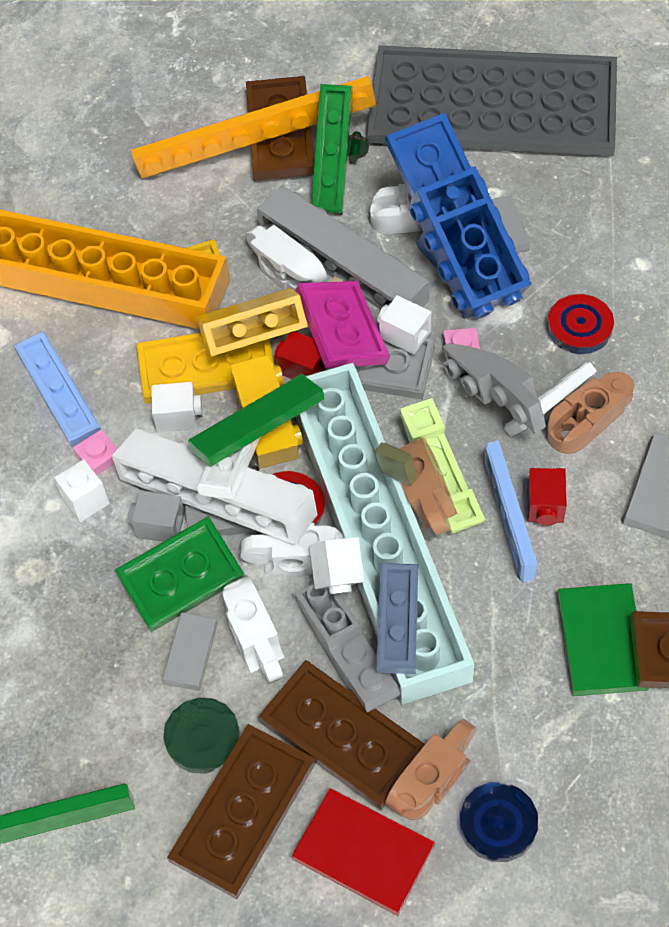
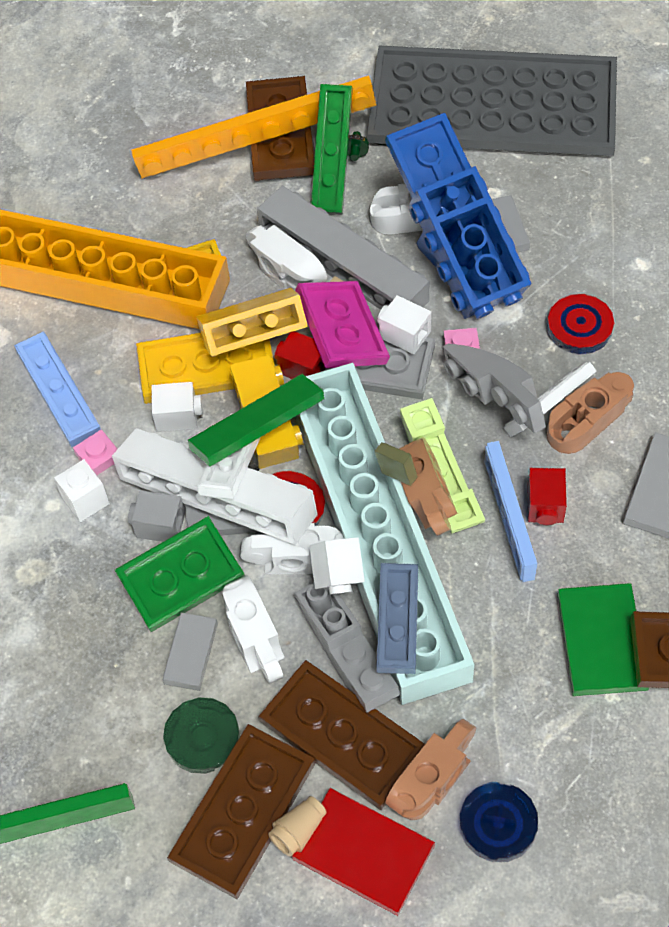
(296, 827): none -> tan cone

